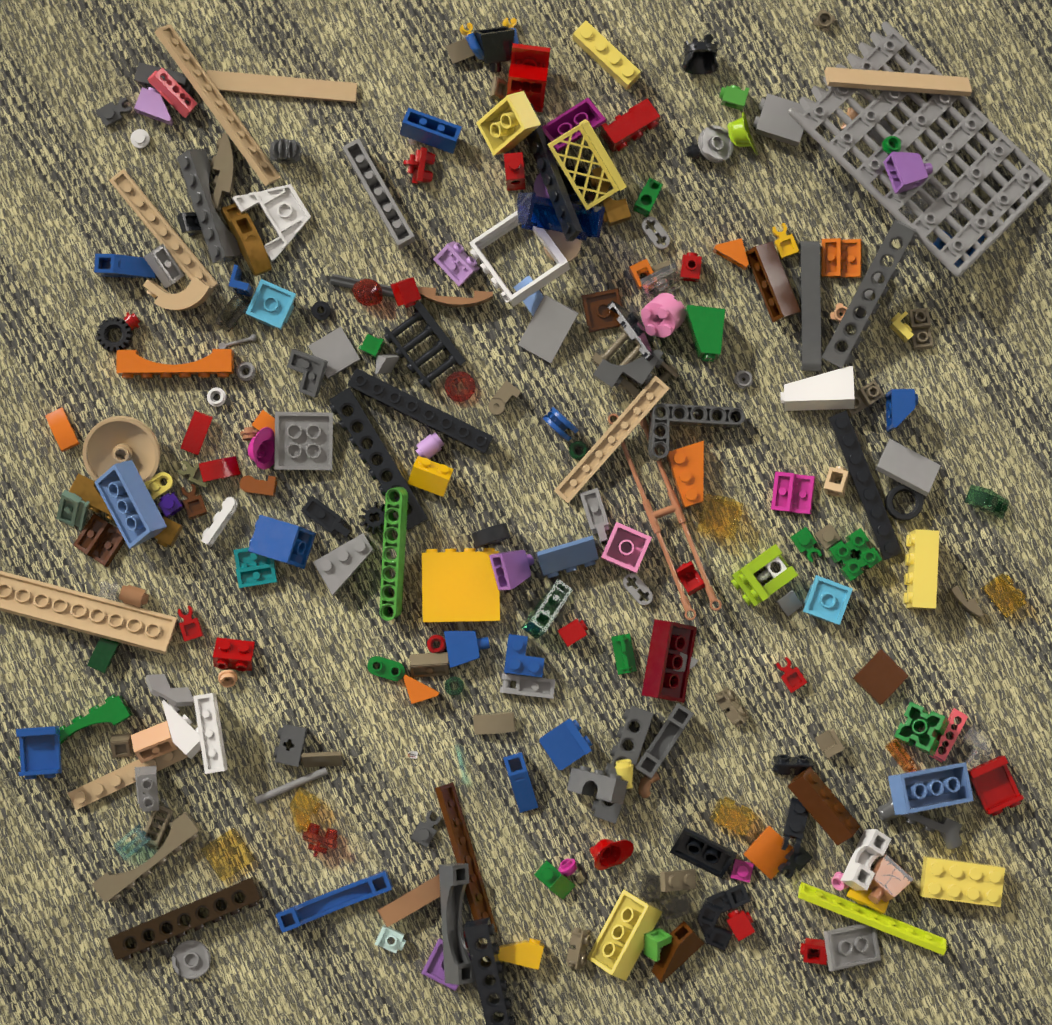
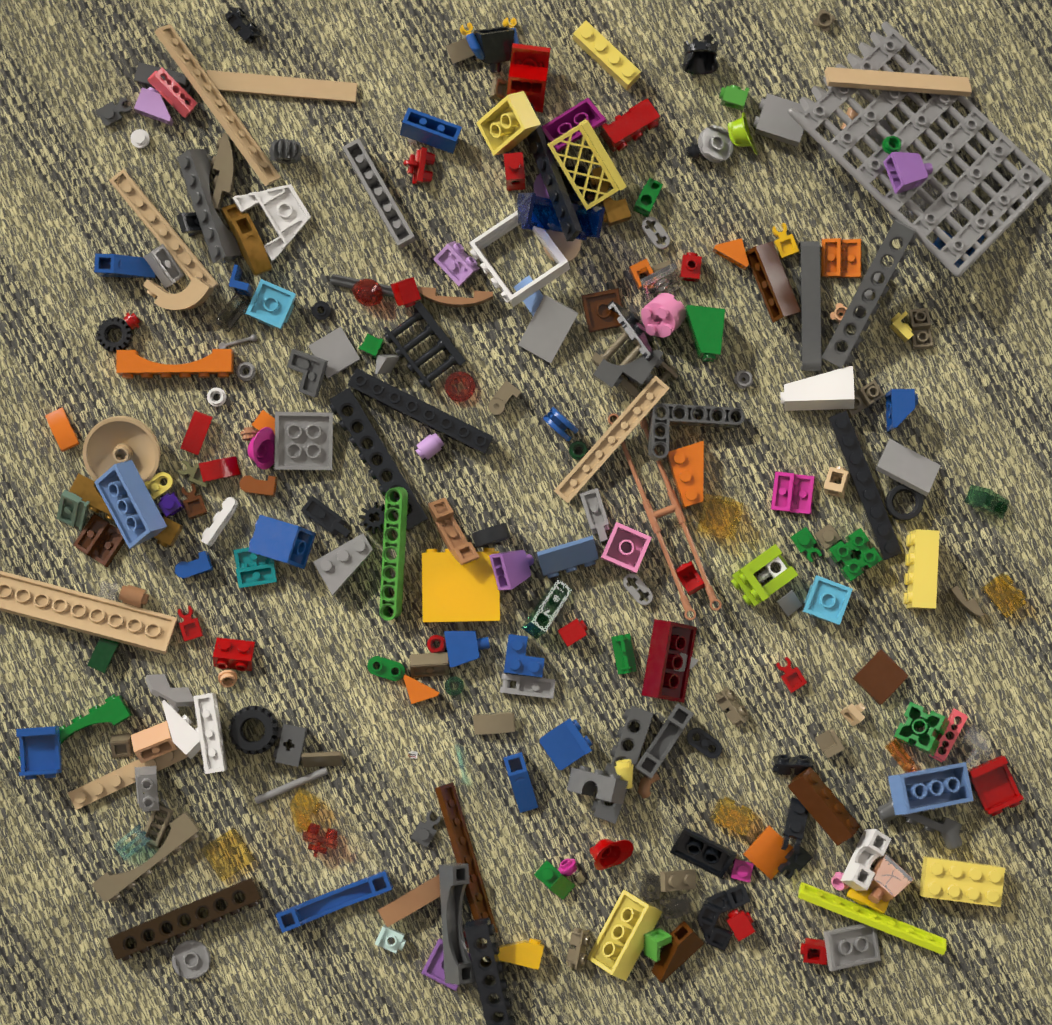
(195, 567): none -> blue leg
(236, 730): none -> black tyre
(238, 19): none -> black hinge
(430, 476): yellow brick -> none
(451, 532): none -> medium nougat slope
(704, 742): none -> black plate
(853, 713): none -> tan tile

